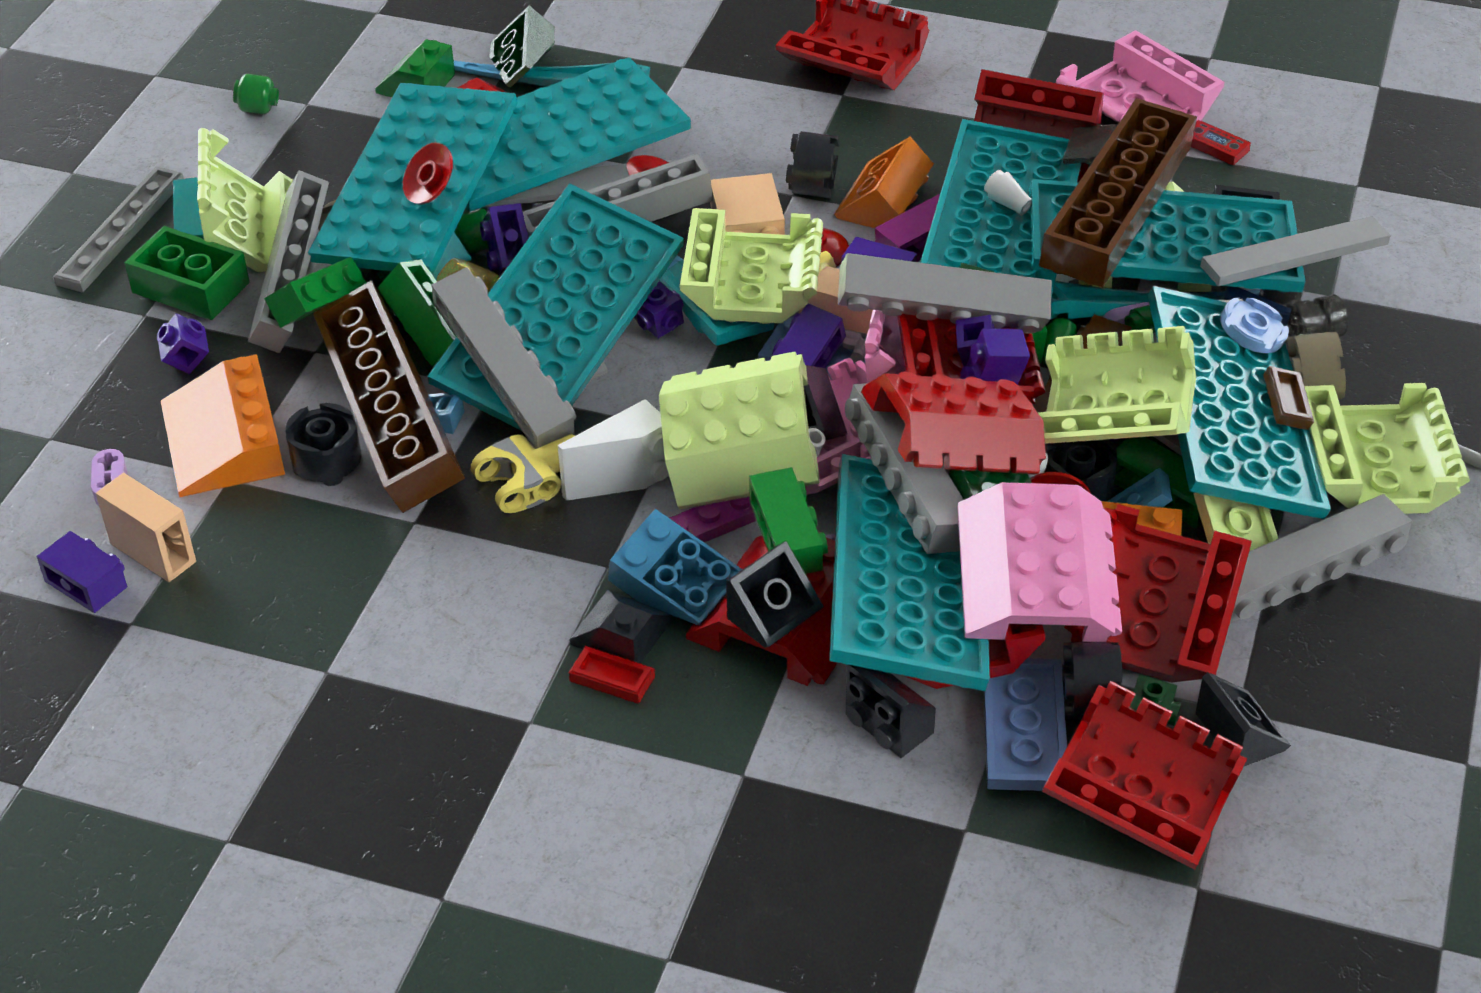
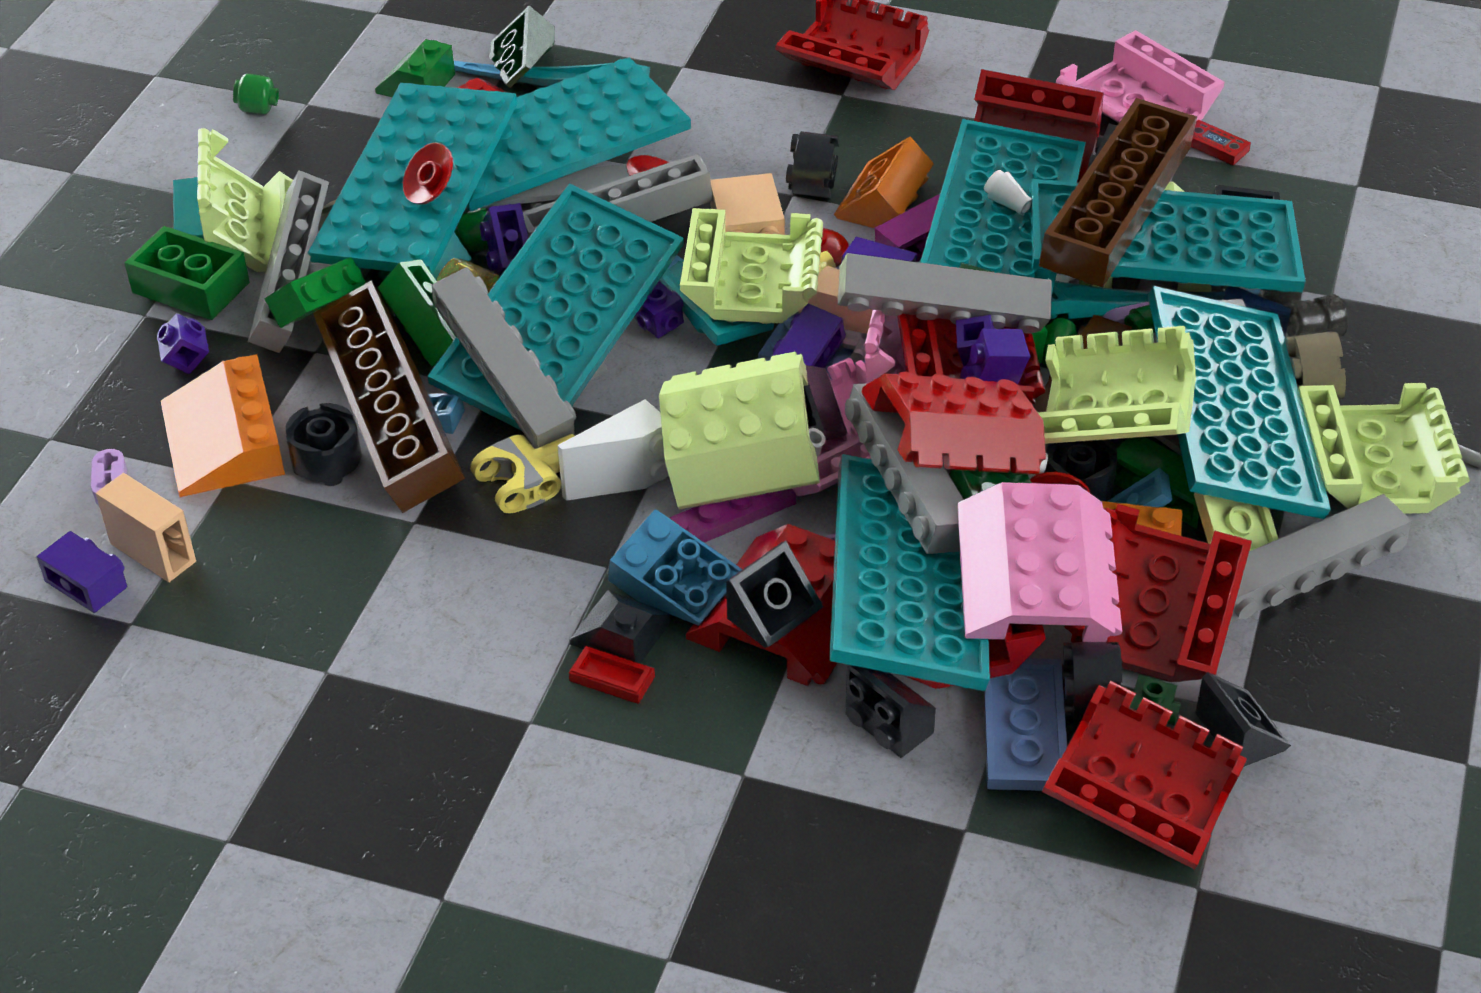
(117, 230): light grey tile -> none
(784, 516): green brick -> none
(1087, 143): clear smoke piece -> none
(1254, 325): light blue tile -> none
(1288, 398): reddish brown tile -> none
(1295, 251): light grey tile -> none

